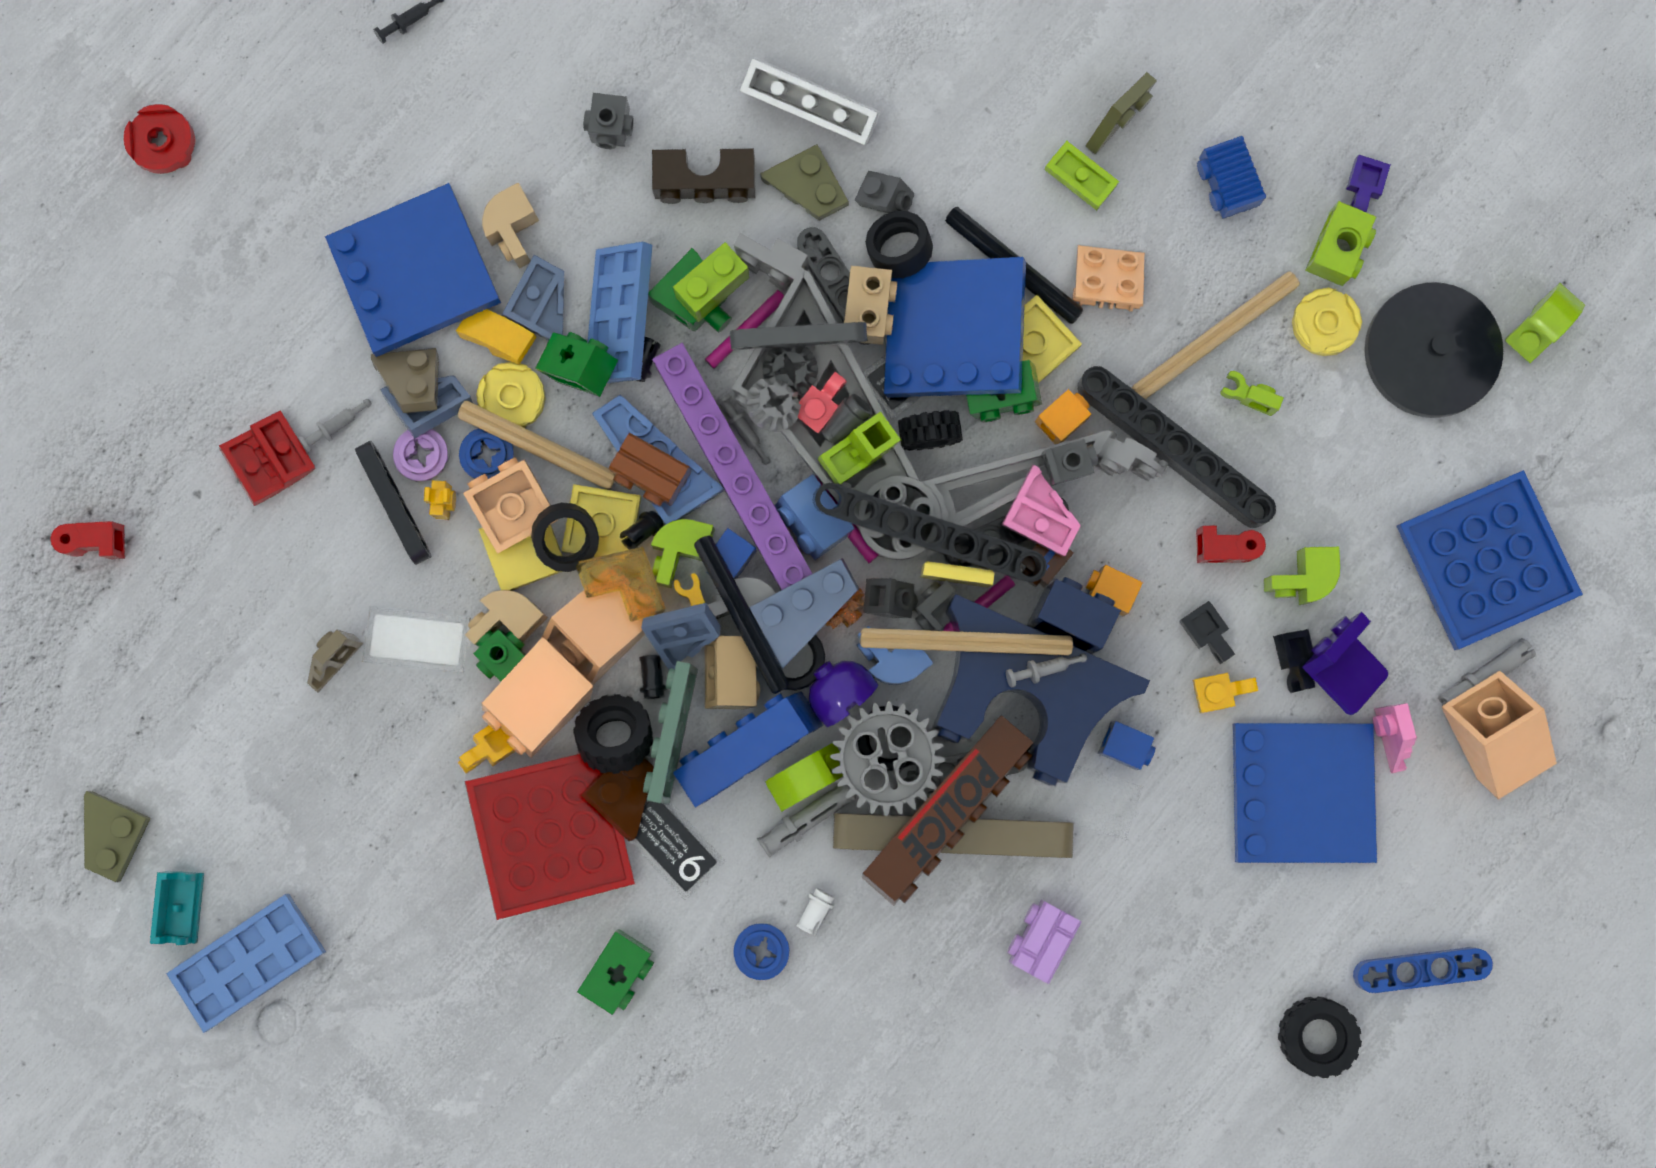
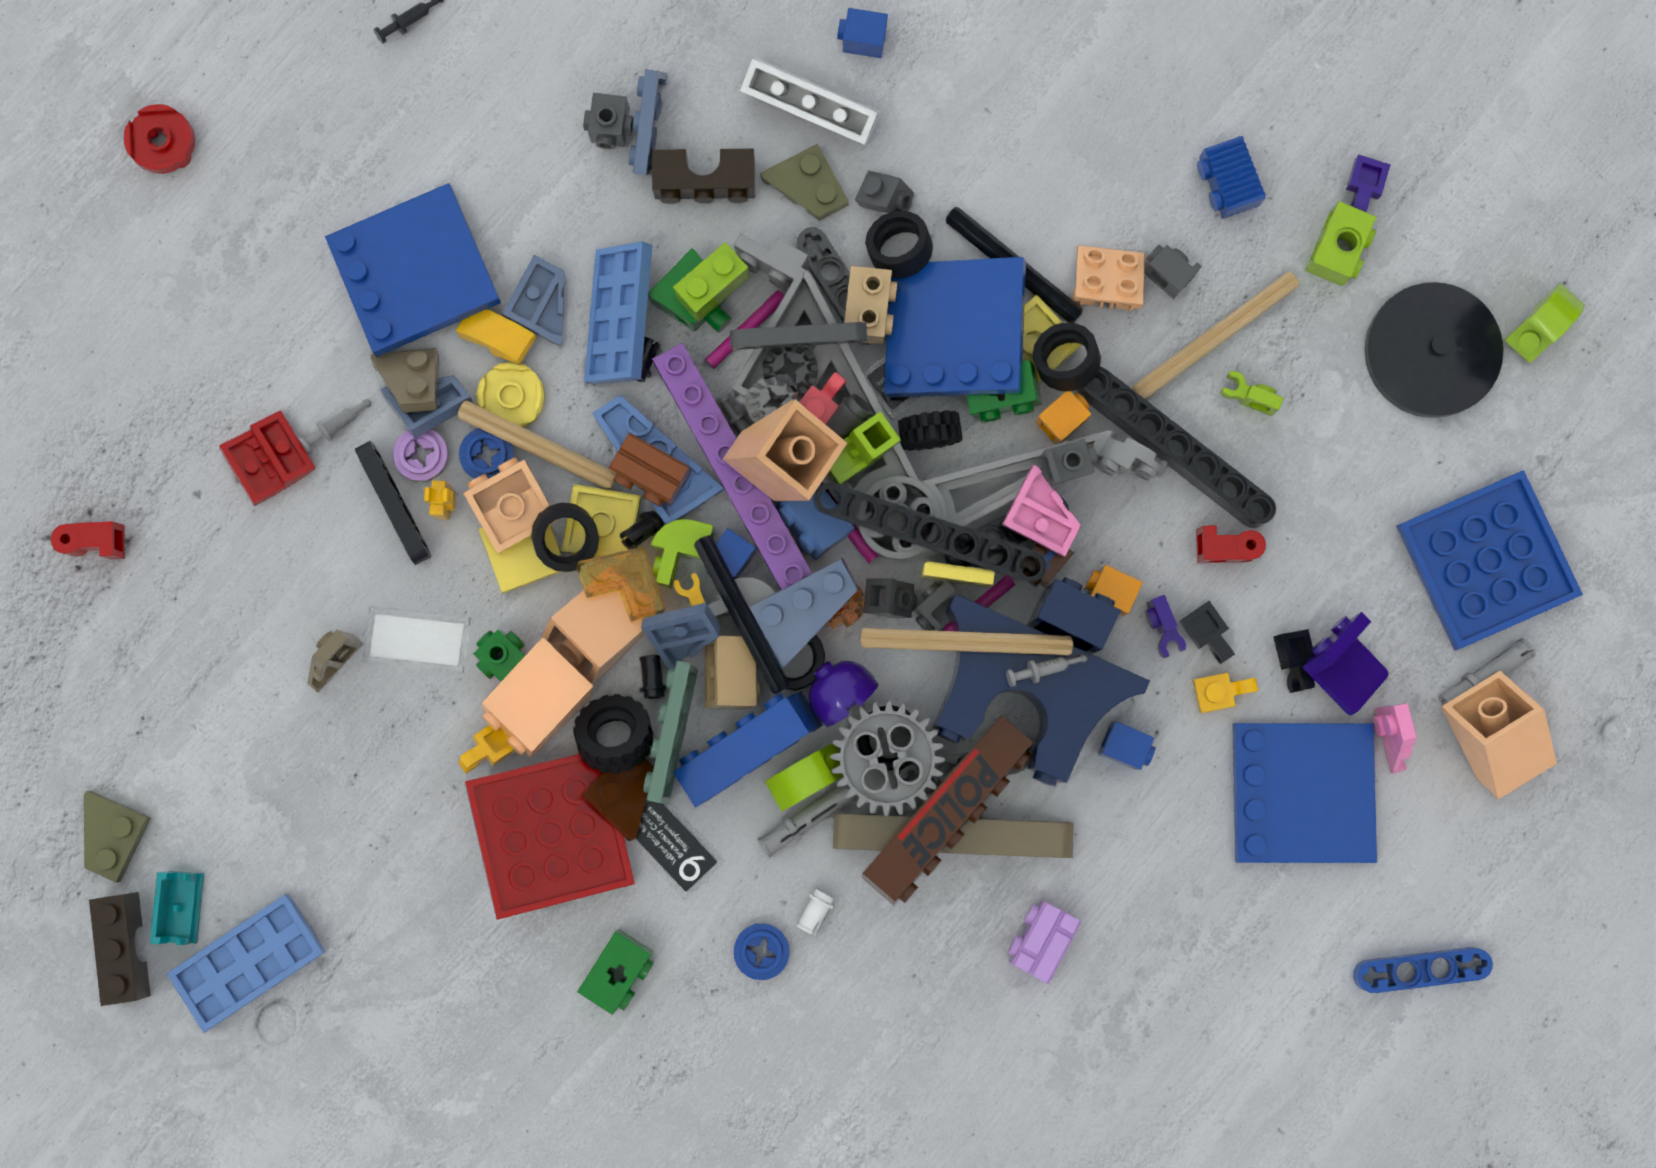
(119, 970): none -> dark brown arch
(504, 217): tan brick -> none
(506, 608): tan brick -> none
(577, 363): green brick -> none
(651, 104): none -> sand blue wing
(786, 453): none -> light nougat slope
(863, 32): none -> blue brick
(898, 666): medium blue brick -> none
(1060, 335): none -> black tyre
(1081, 175): lime plate -> none
(1122, 112): olive wing -> none
(1161, 617): none -> dark purple plate
(1170, 269): none -> dark grey brick
(1316, 575): lime brick -> none
(1326, 322): light yellow tile -> none
(1346, 1044): black tyre -> none

